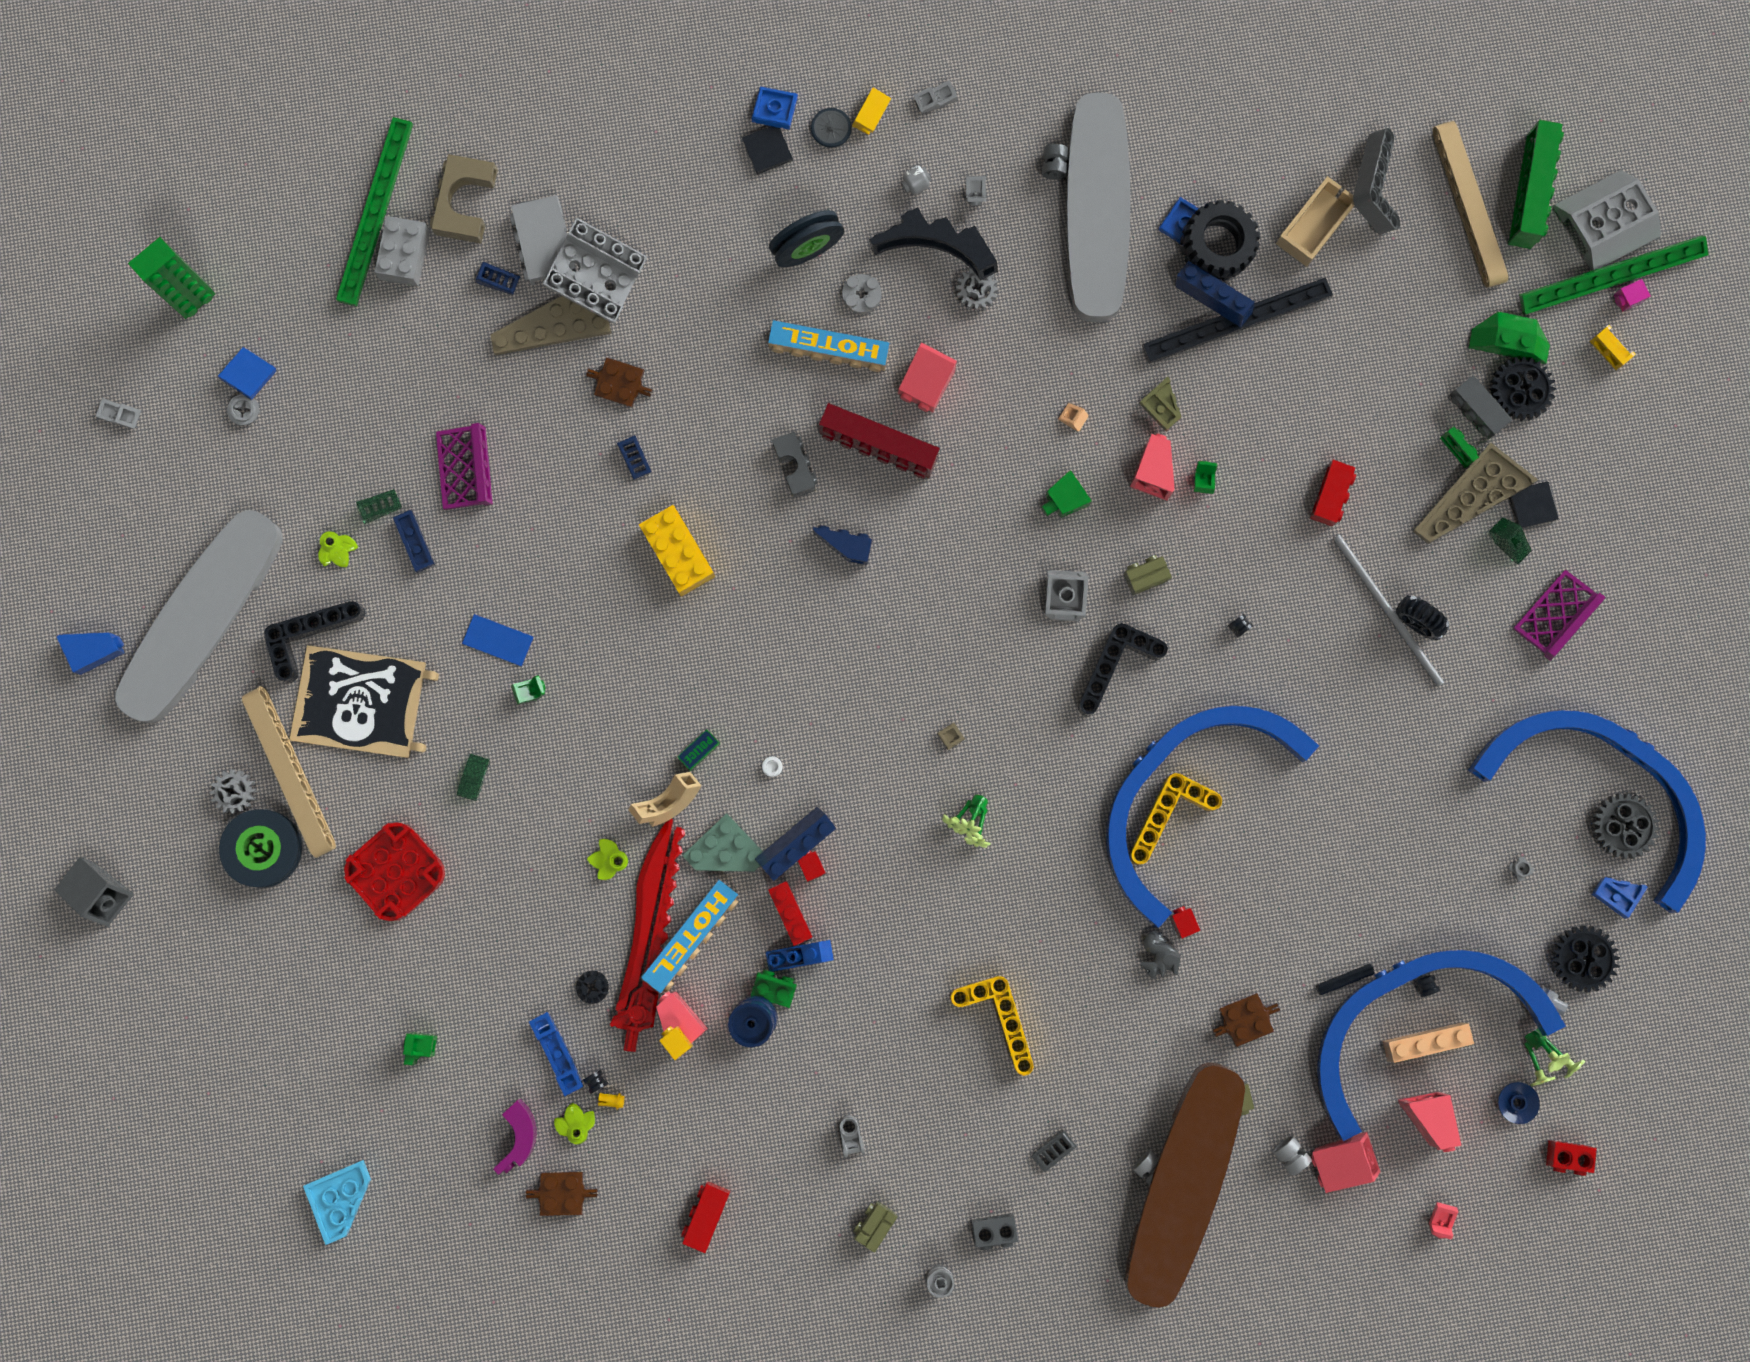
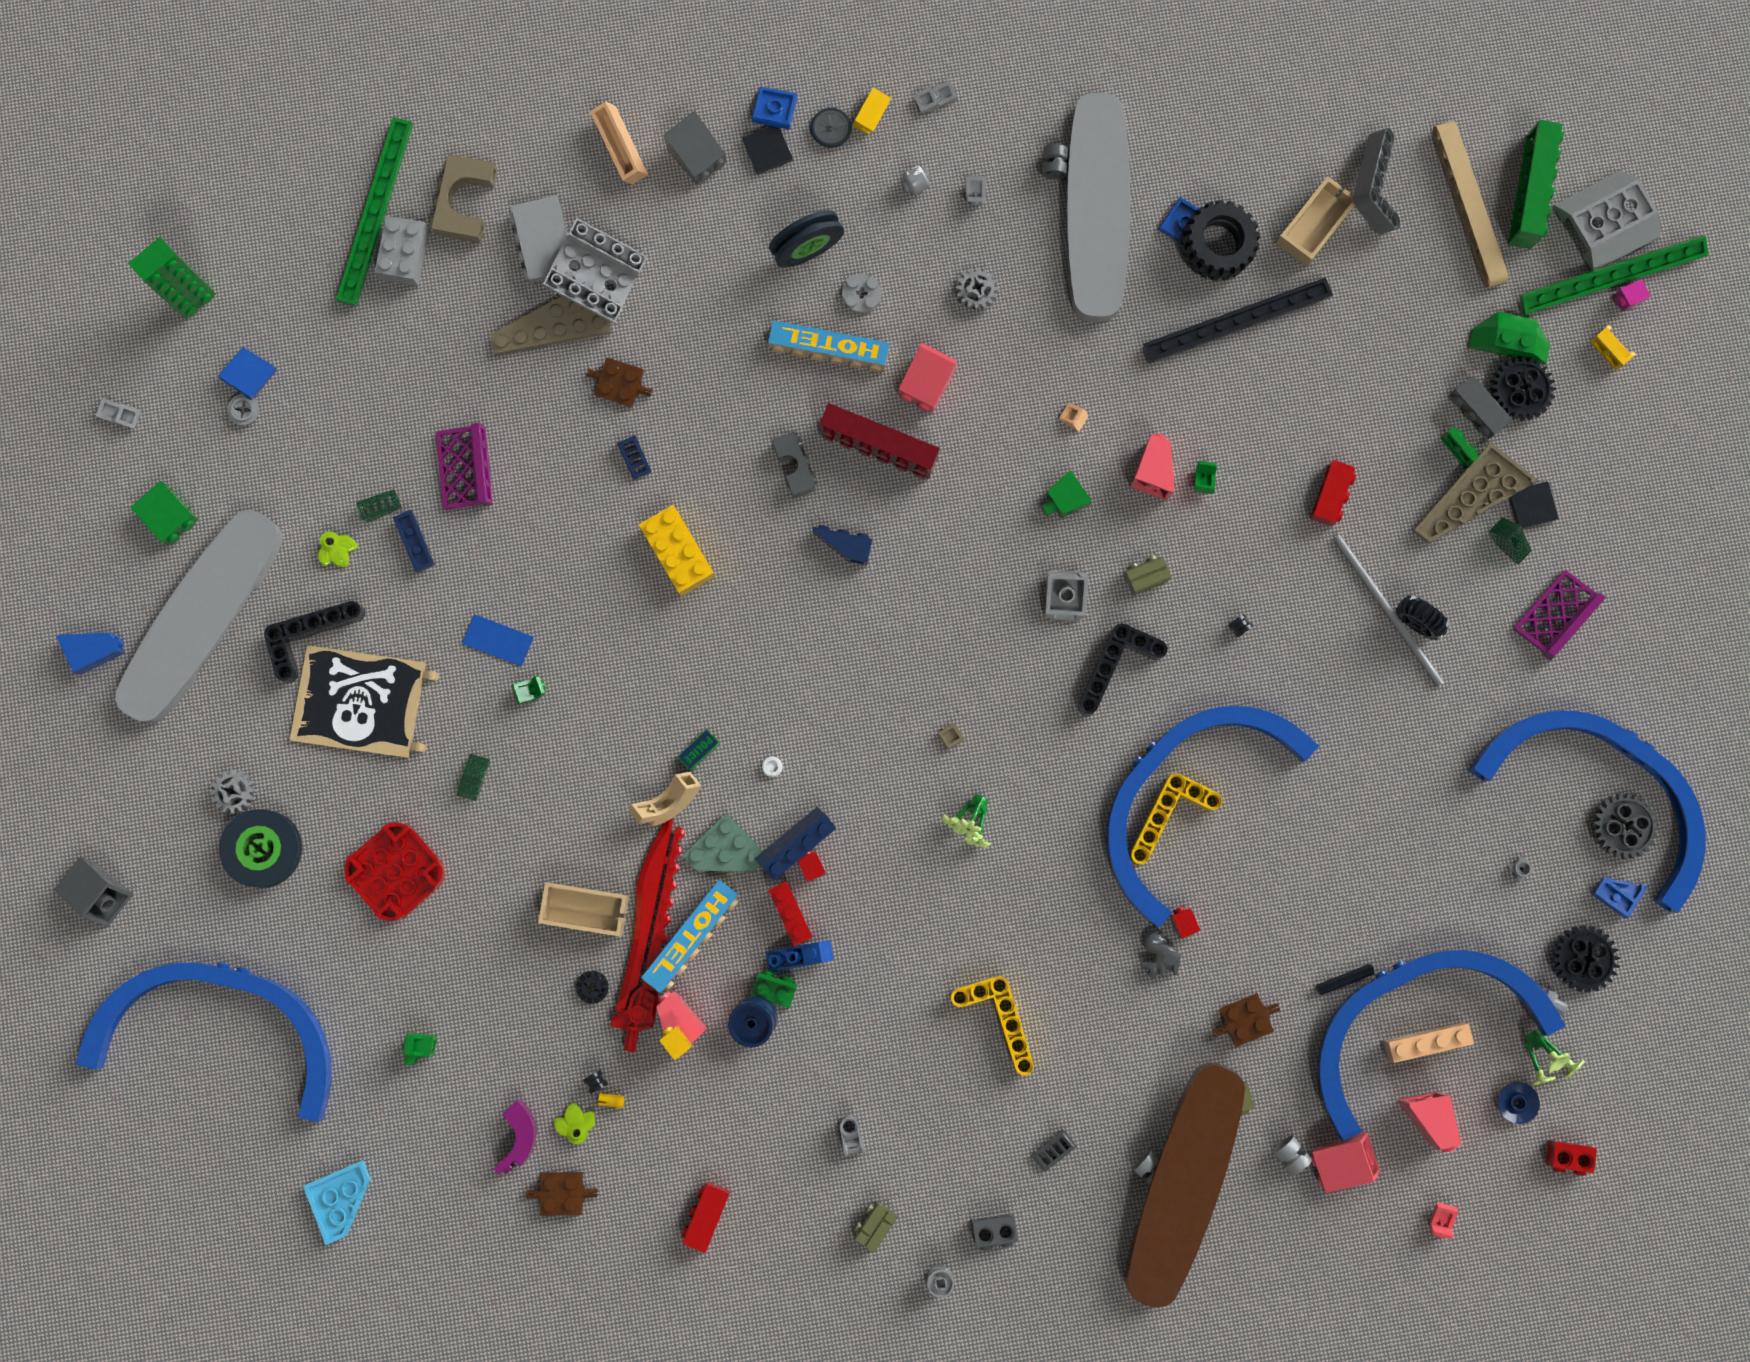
(164, 513): none -> green brick
(288, 772): tan beam -> none
(317, 1053): none -> blue arch
(494, 285): dark blue slope -> none
(557, 1053): blue slope -> none
(583, 909): none -> tan piece
(605, 859): lime plate -> none
(619, 143): none -> light nougat brick
(694, 148): none -> dark grey slope
(940, 235): black arch -> none
(1162, 405): olive wing -> none
(1214, 294): dark blue brick -> none
(1427, 985): black wheel -> none

